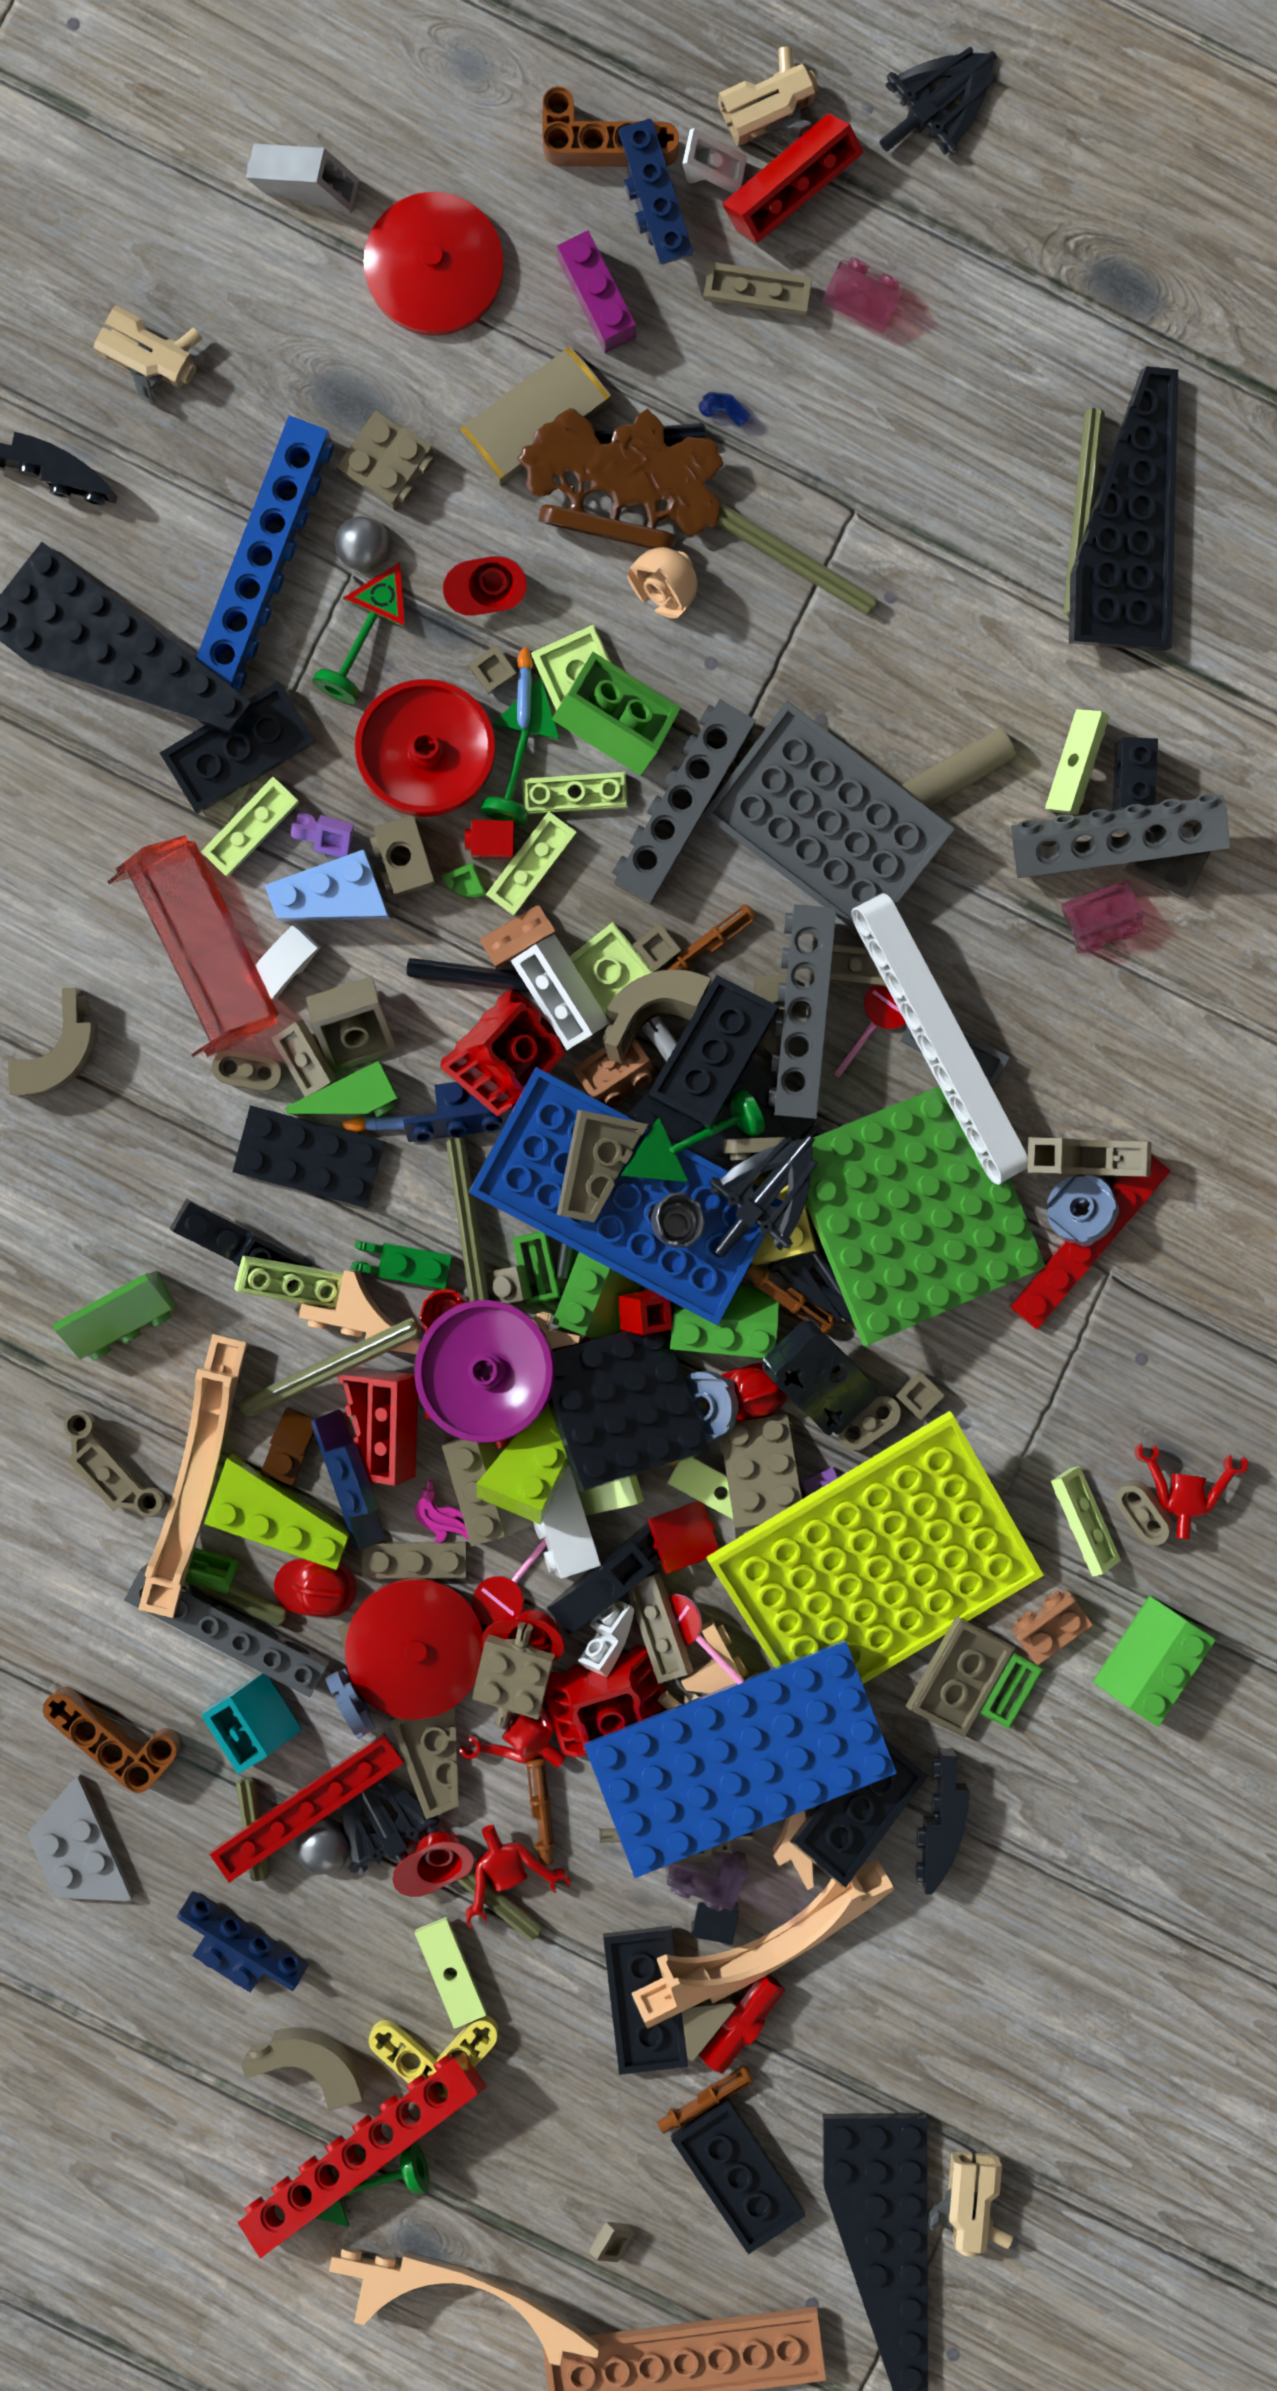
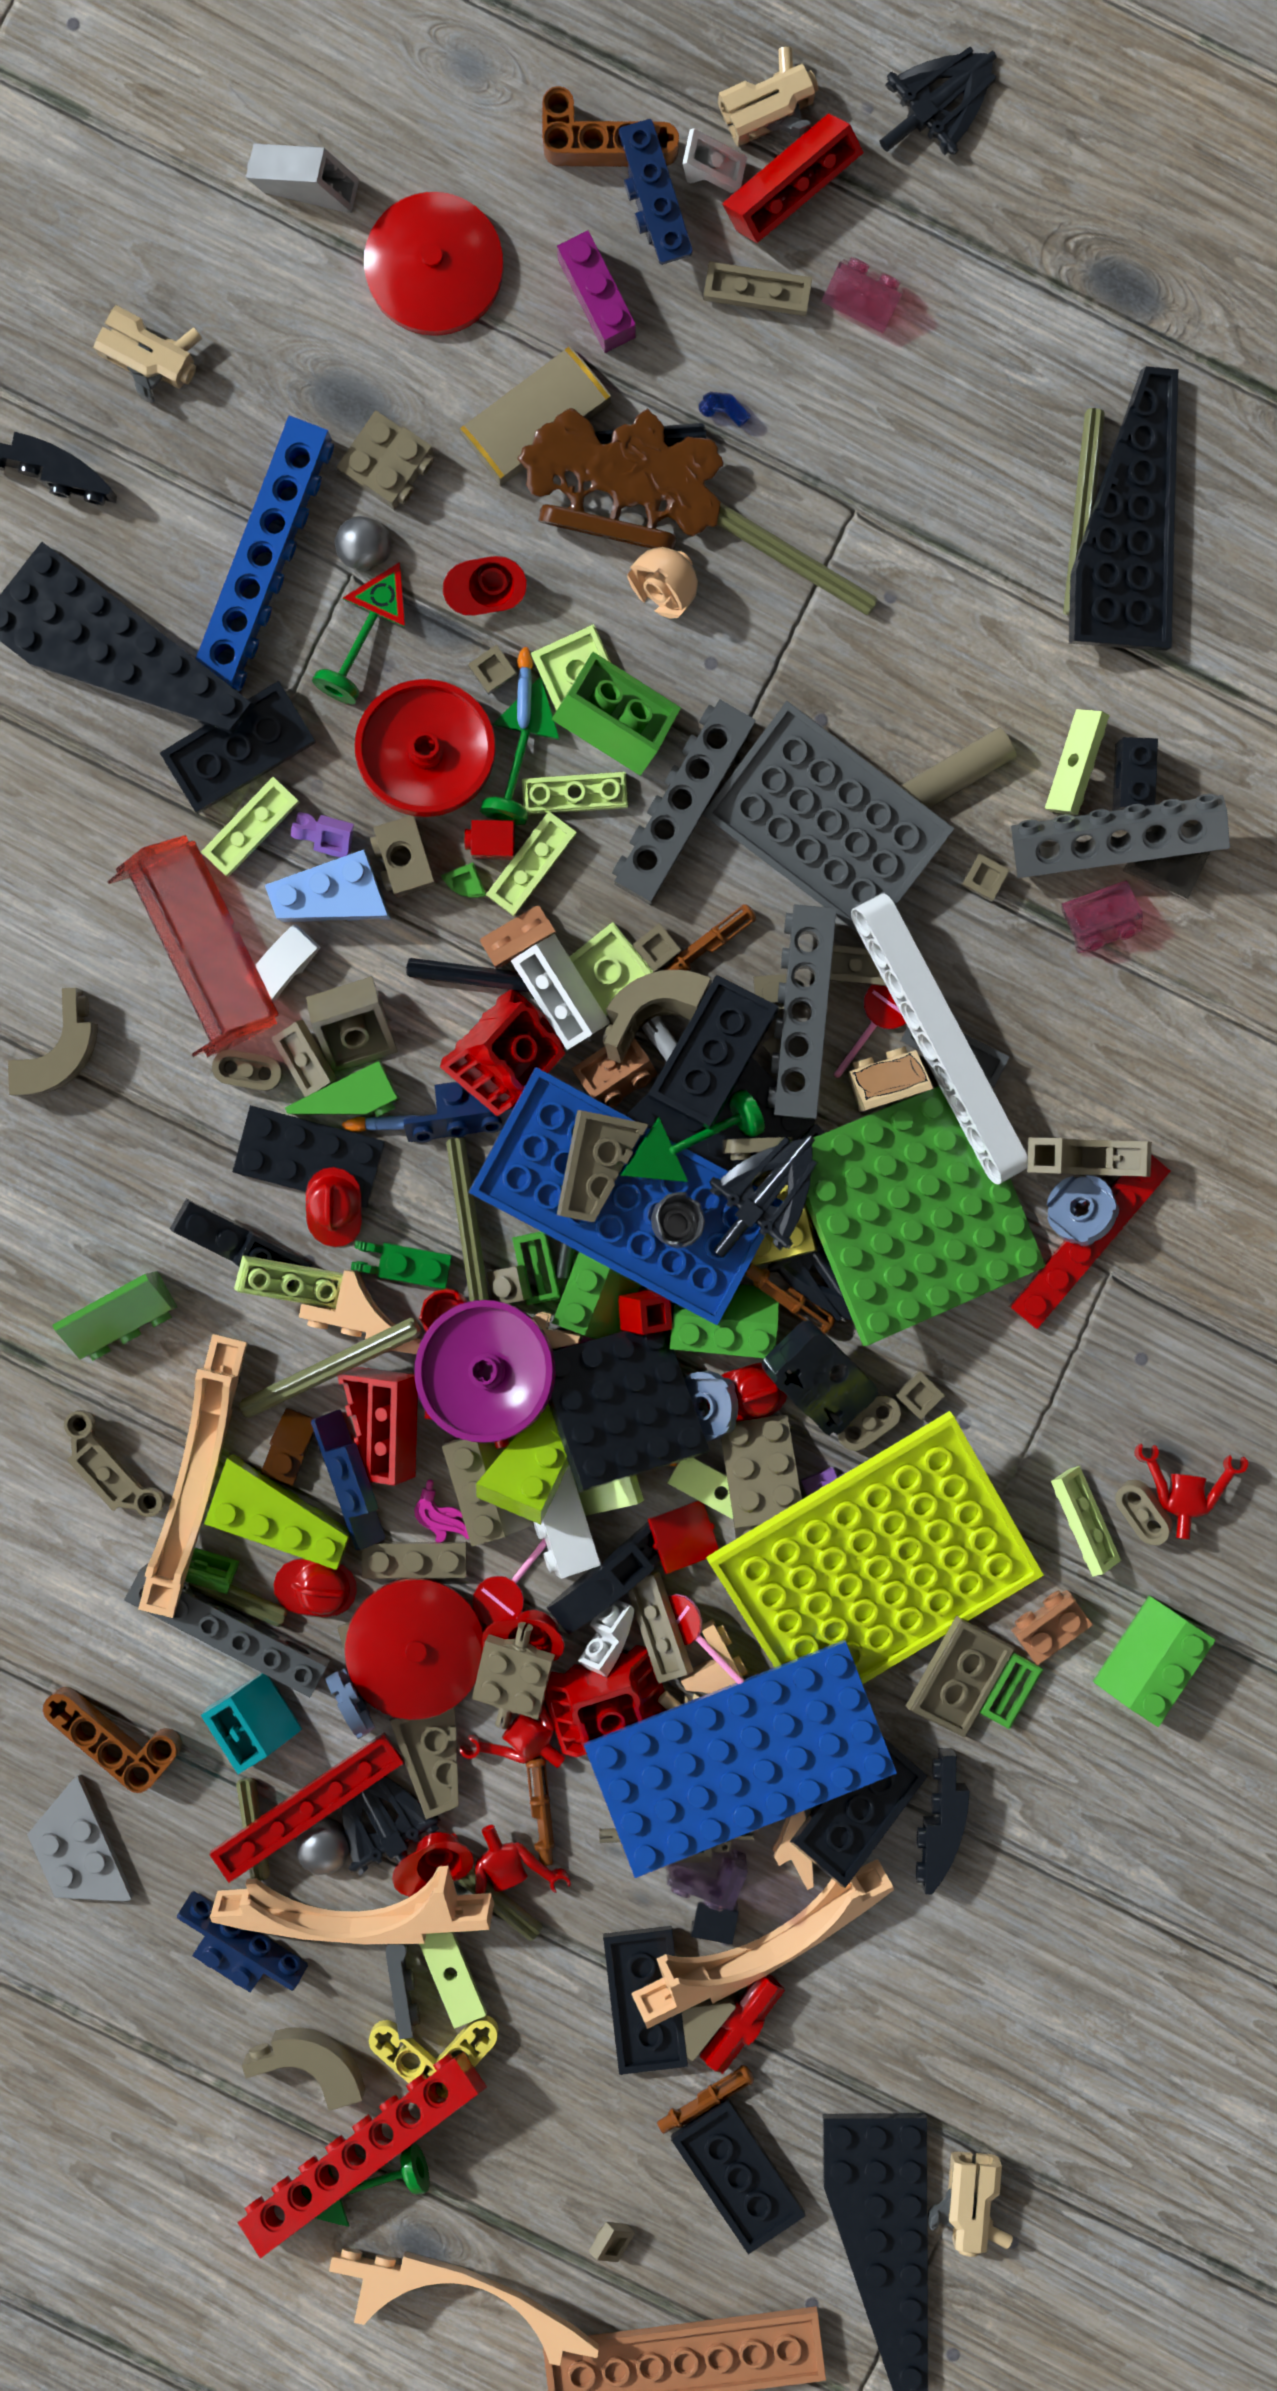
(333, 1207): none -> red piece
(401, 1984): none -> dark grey plate
(430, 1910): none -> light nougat slope
(889, 1079): none -> slope
(985, 877): none -> dark tan plate

